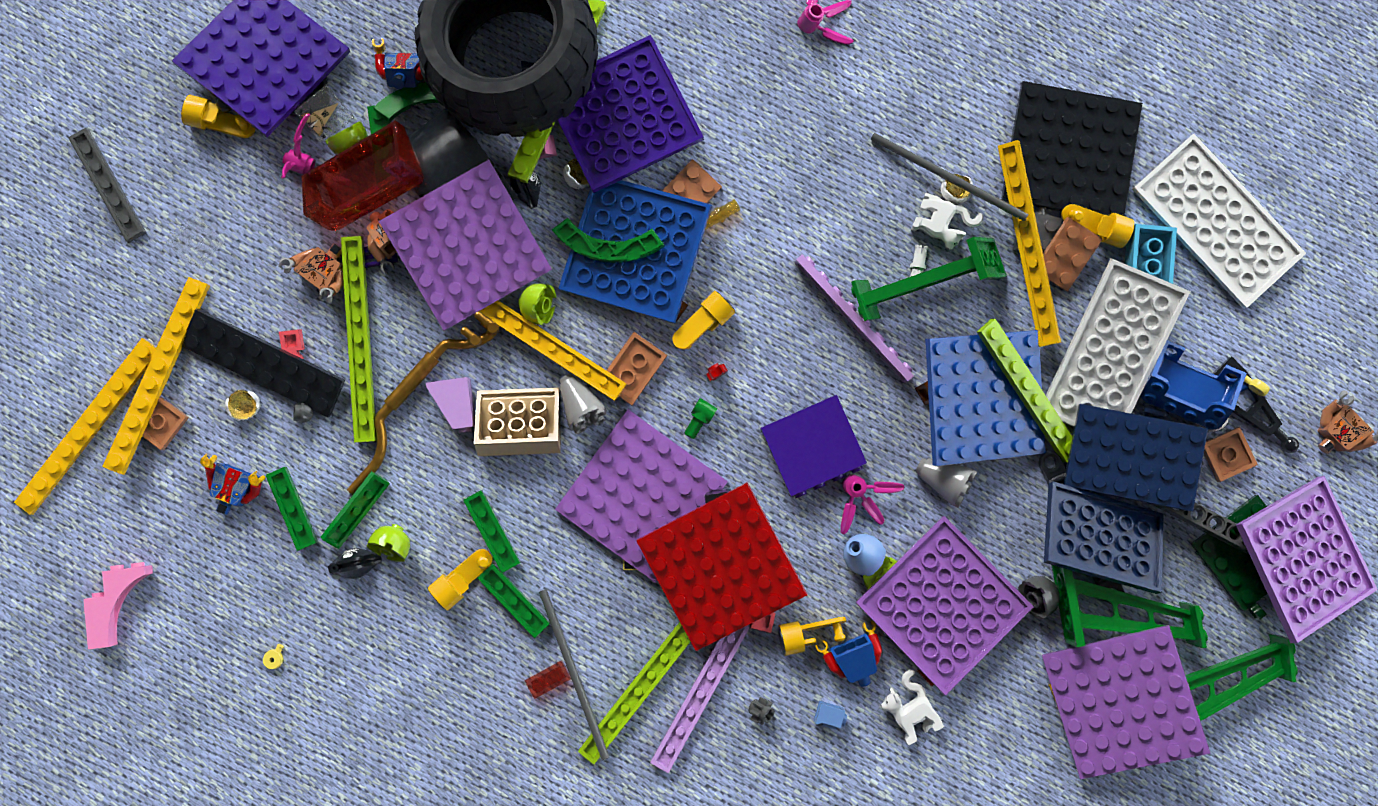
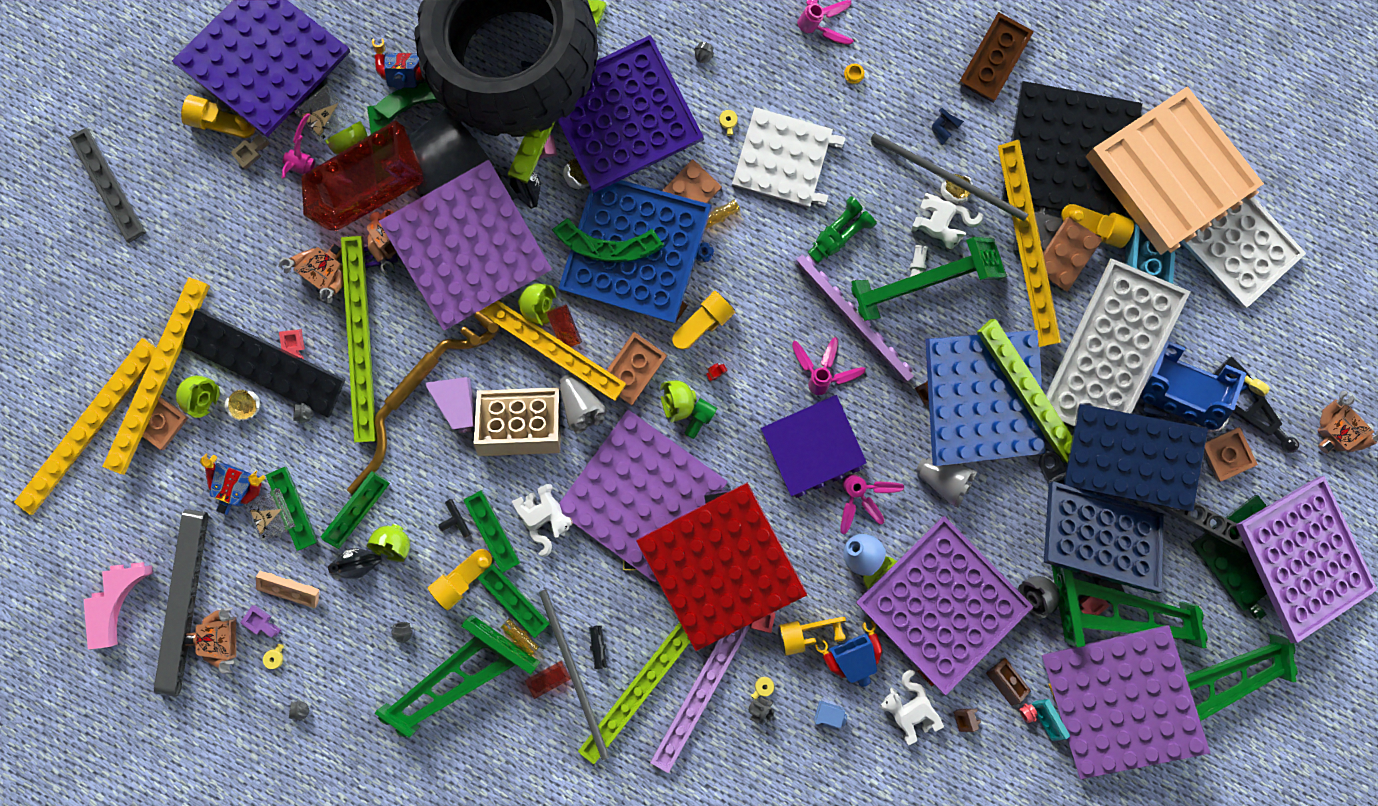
(181, 602): none -> dark grey beam
(196, 395): none -> lime cylinder
(215, 639): none -> nougat torso
(247, 152): none -> dark tan plate
(257, 621): none -> medium lavender plate
(270, 515): none -> clear tile
(287, 589): none -> light nougat plate
(298, 710): none -> dark grey plate
(401, 632): none -> dark grey plate
(455, 519): none -> black piece
(484, 637): none -> green piece
(520, 637): none -> clear yellow pin
(537, 516): none -> white animal
(564, 325): none -> clear red plate
(598, 647): none -> black pin
(677, 400): none -> lime cylinder
(704, 52): none -> dark grey plate
(709, 252): none -> blue plate
(728, 125): none -> light yellow piece
(761, 691): none -> light yellow piece
(784, 158): none -> white plate
(821, 377): none -> dark pink plant
(831, 241): none -> green piece
(854, 73): none -> yellow plate
(937, 126): none -> dark blue piece
(966, 720): none -> reddish brown tile
(996, 57): none -> reddish brown plate
(1008, 682): none -> reddish brown slope
(1028, 713): none -> coral plate
(1050, 720): none -> teal plate
(1093, 605): none -> coral plate
(1174, 171): none -> light nougat panel

